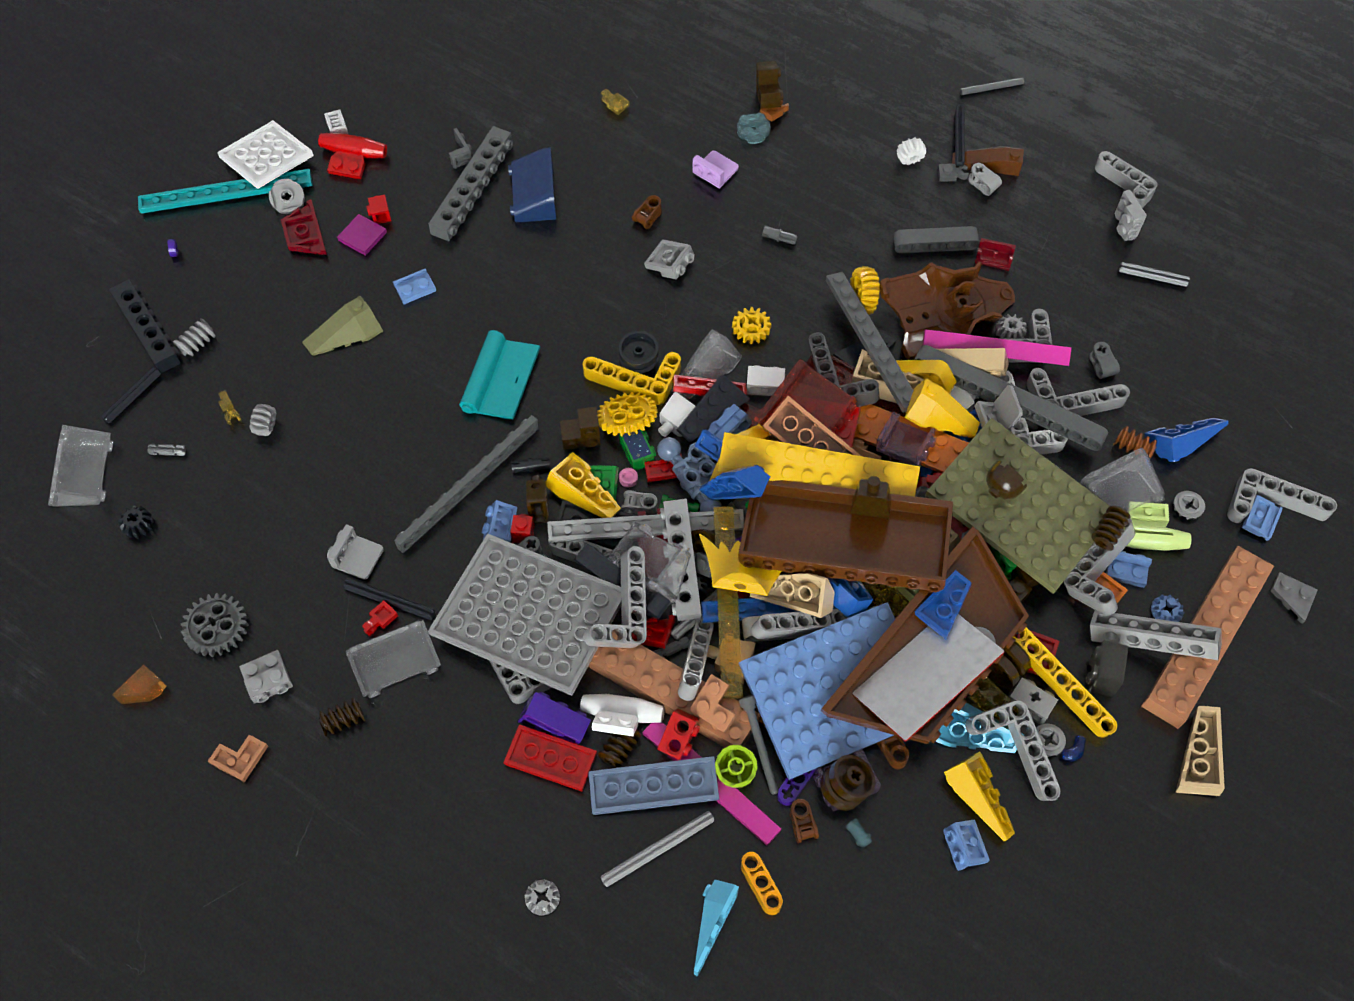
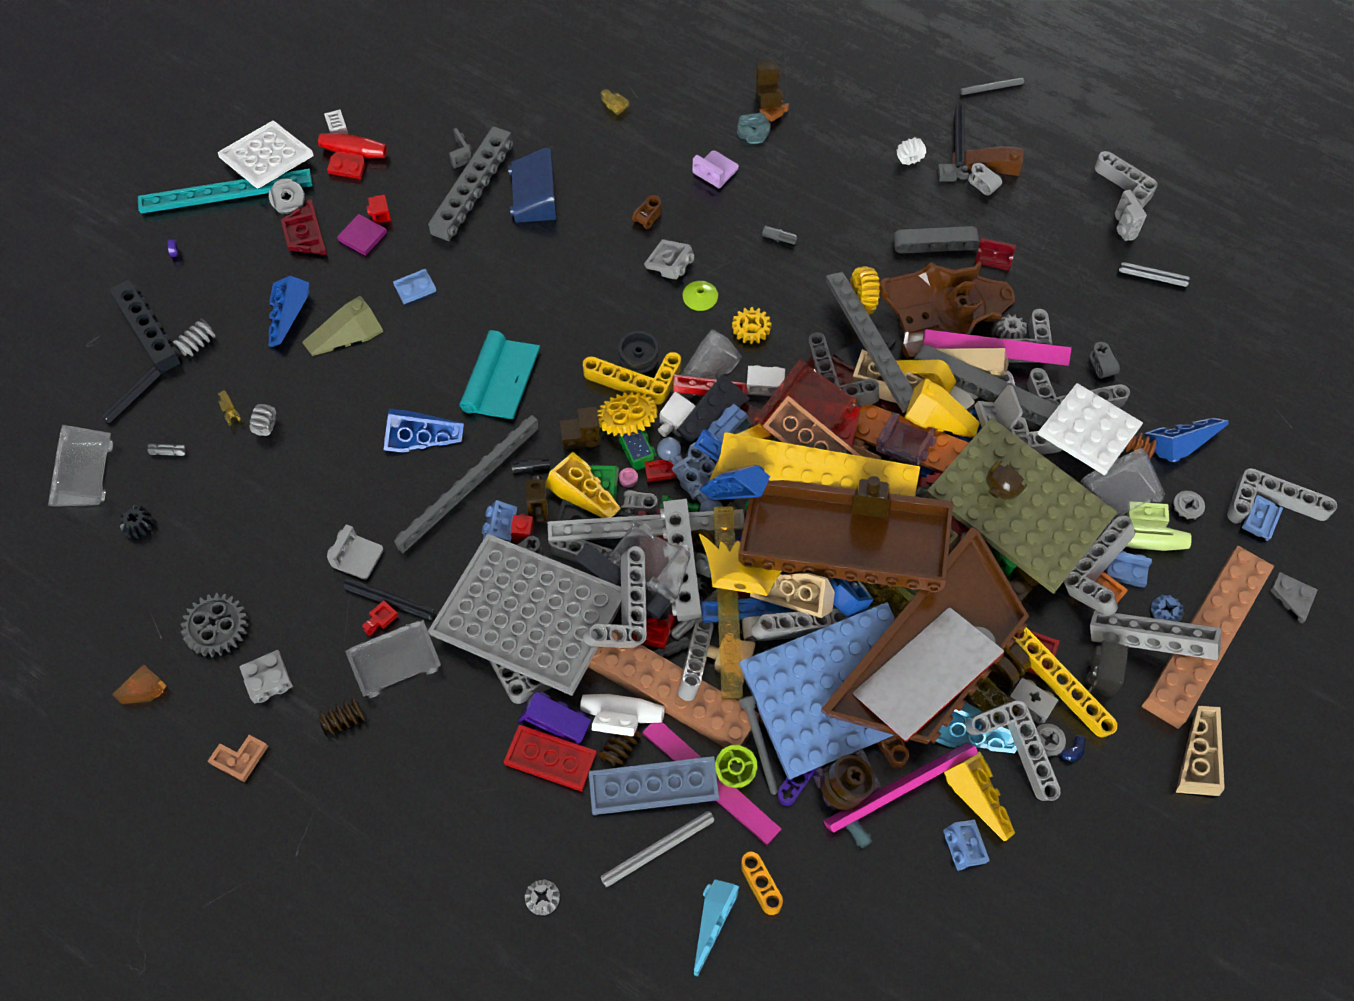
(287, 300): none -> blue wedge
(414, 430): none -> blue wedge
(675, 732): red brick -> none
(700, 301): none -> lime dish
(708, 705): nougat plate -> none
(803, 825): reddish brown piece -> none
(901, 786): none -> dark pink tile
(943, 607): blue wing -> none
(1090, 428): none -> white plate
(1110, 527): dark brown piece -> none

